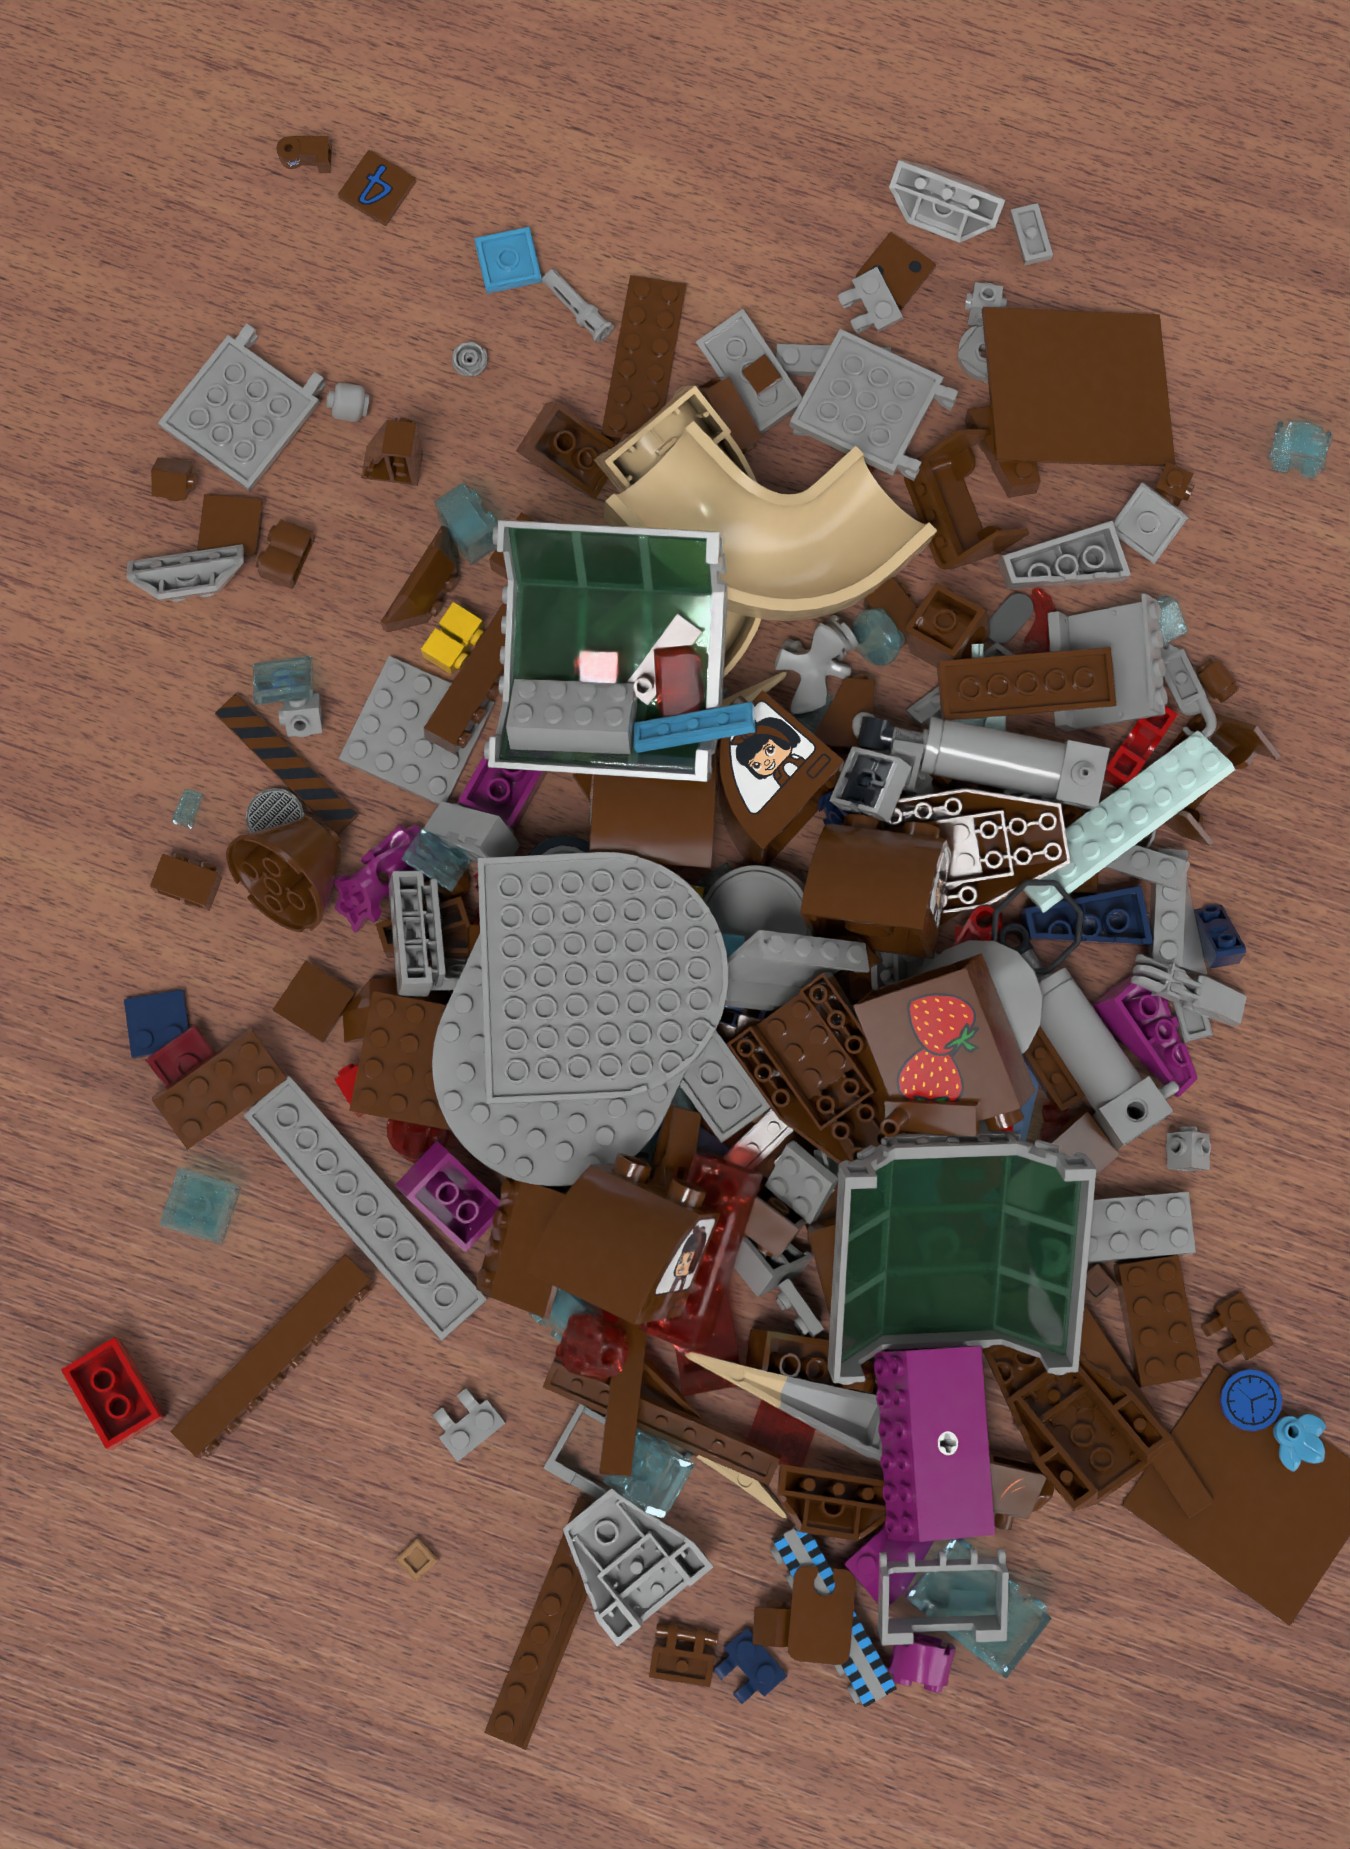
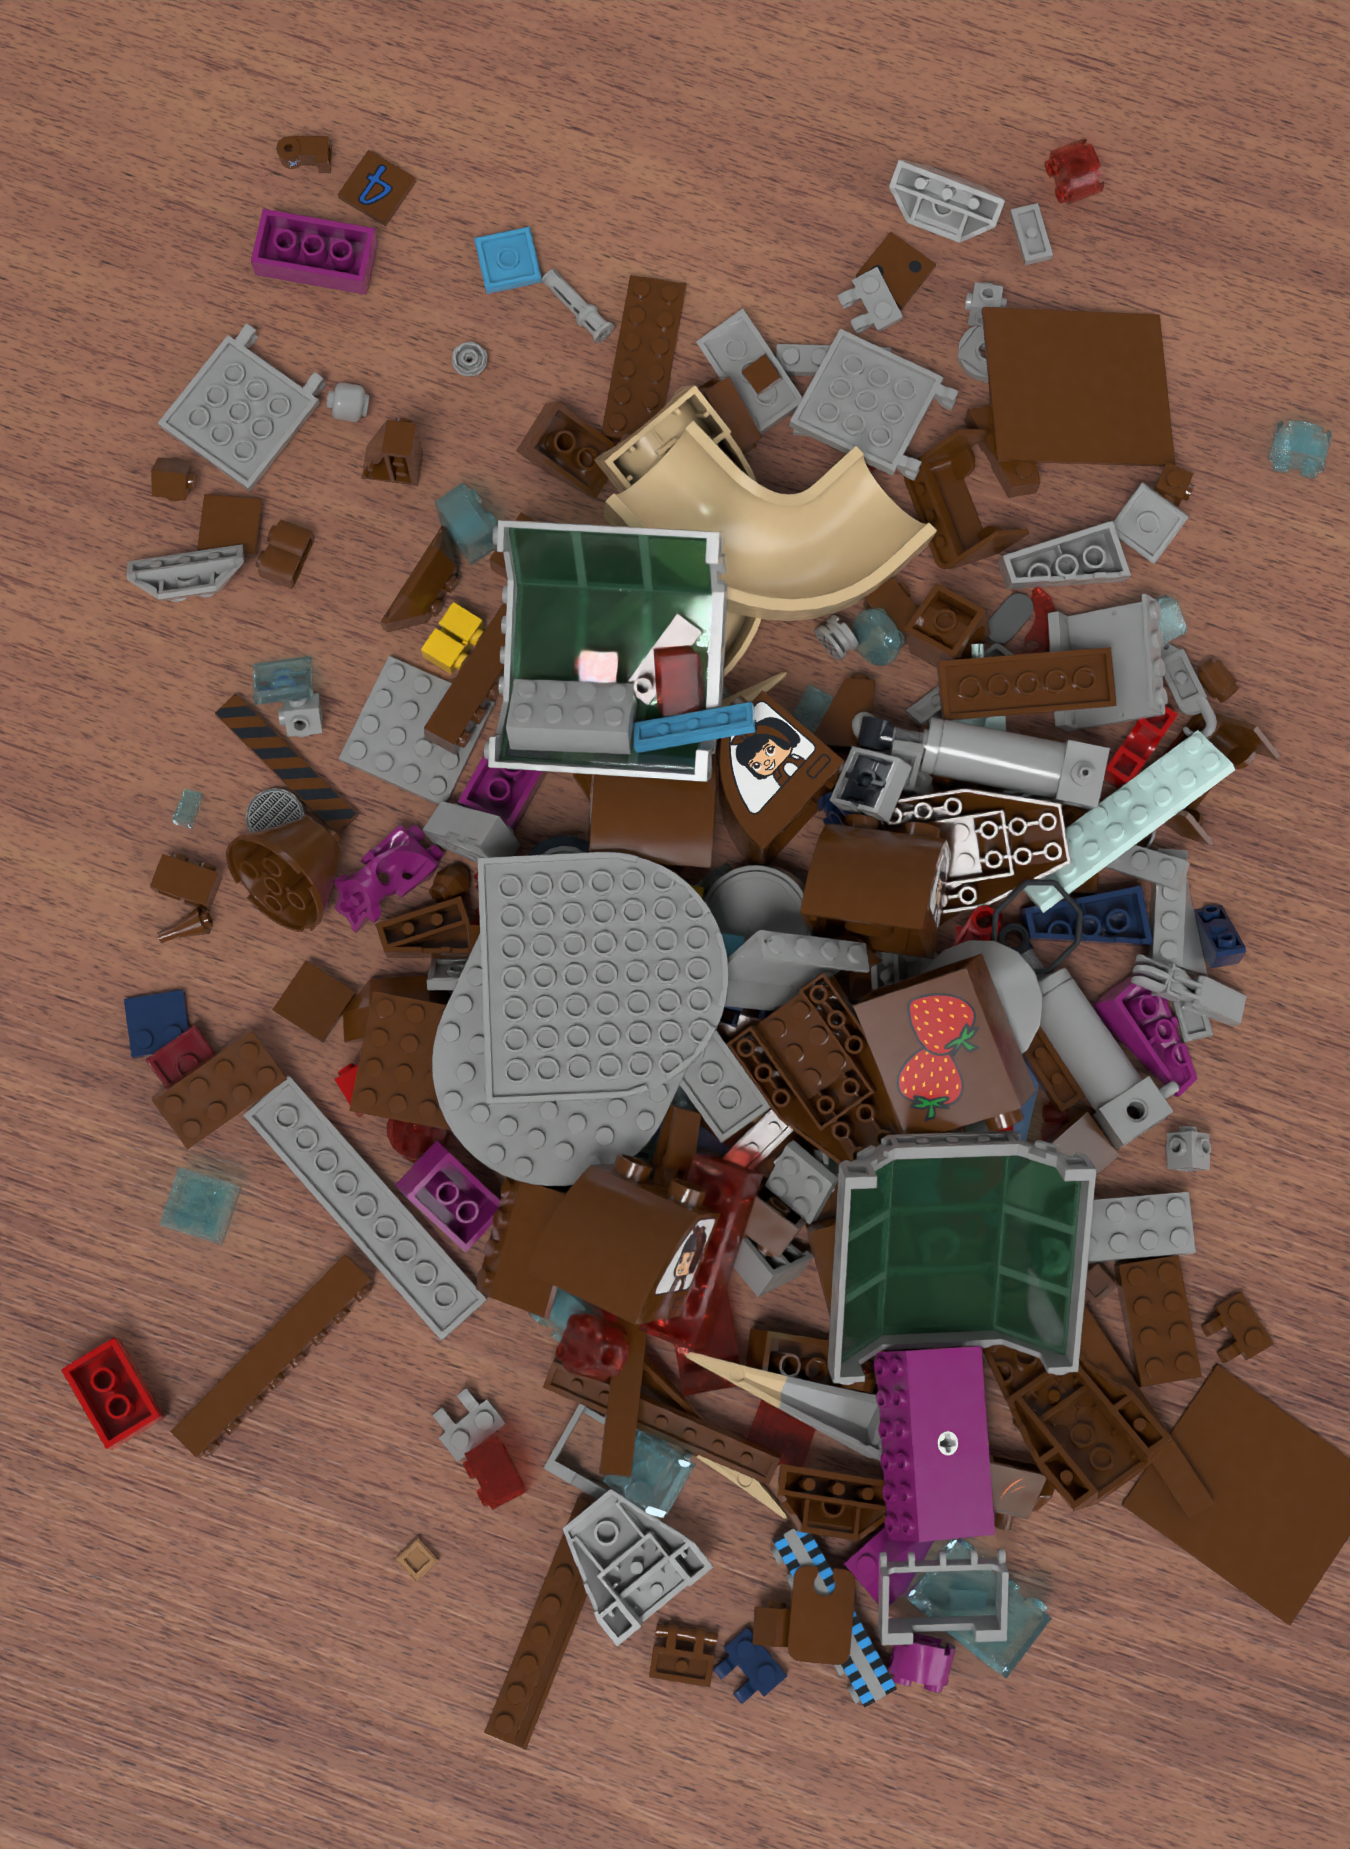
(194, 924): none -> reddish brown cone
(314, 251): none -> magenta brick
(408, 931): light grey brick -> none
(436, 859): clear light blue plate -> none
(495, 1474): none -> clear red brick
(806, 1319): light grey plate -> none
(813, 667): light grey animal -> none
(930, 1117): reddish brown piece -> none
(1074, 171): none -> clear red brick
(1250, 1400): blue tile -> none
(1303, 1442): dark azure plate -> none

